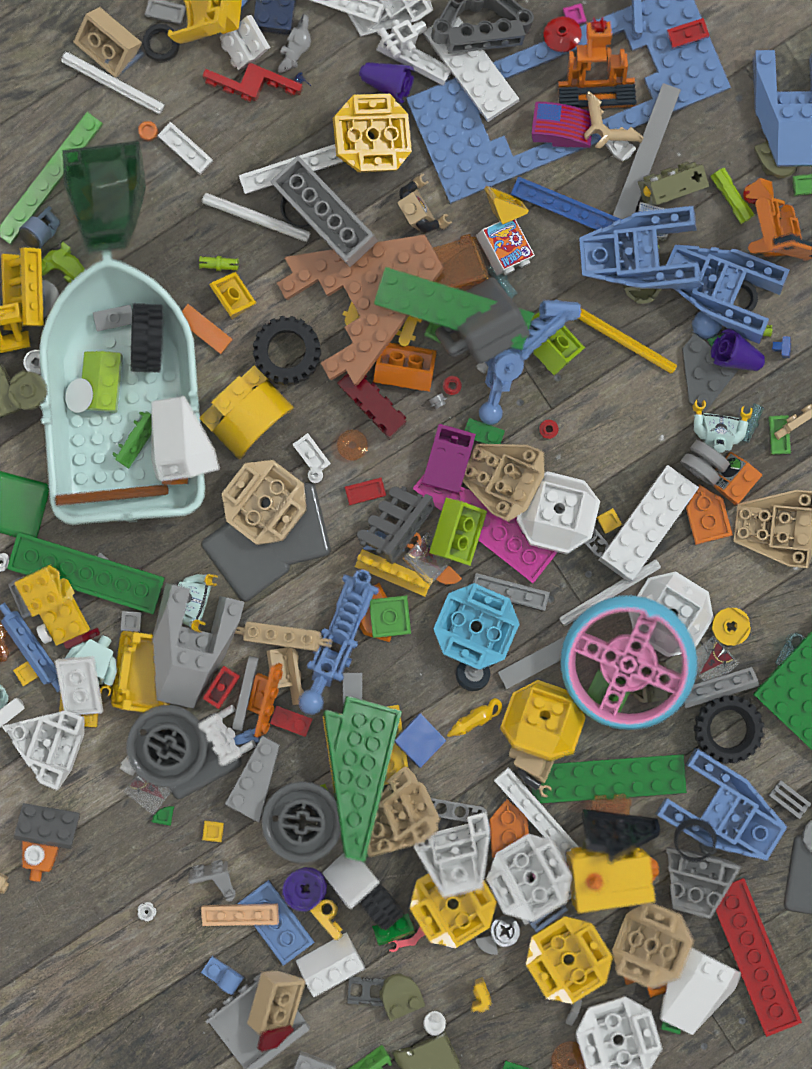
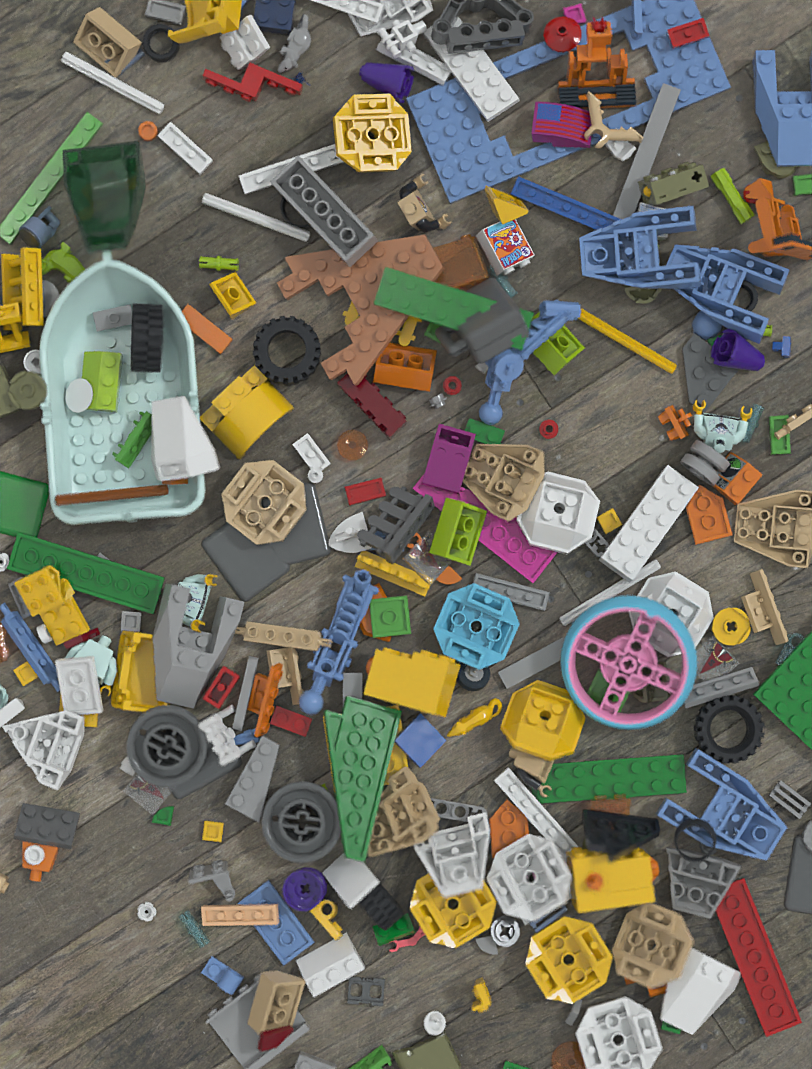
(194, 929): none -> clear light blue pin
(345, 535): none -> white shield
(400, 996): olive slope -> none
(412, 680): none -> yellow piece
(679, 429): none -> orange hips
(763, 610): none -> tan bracket

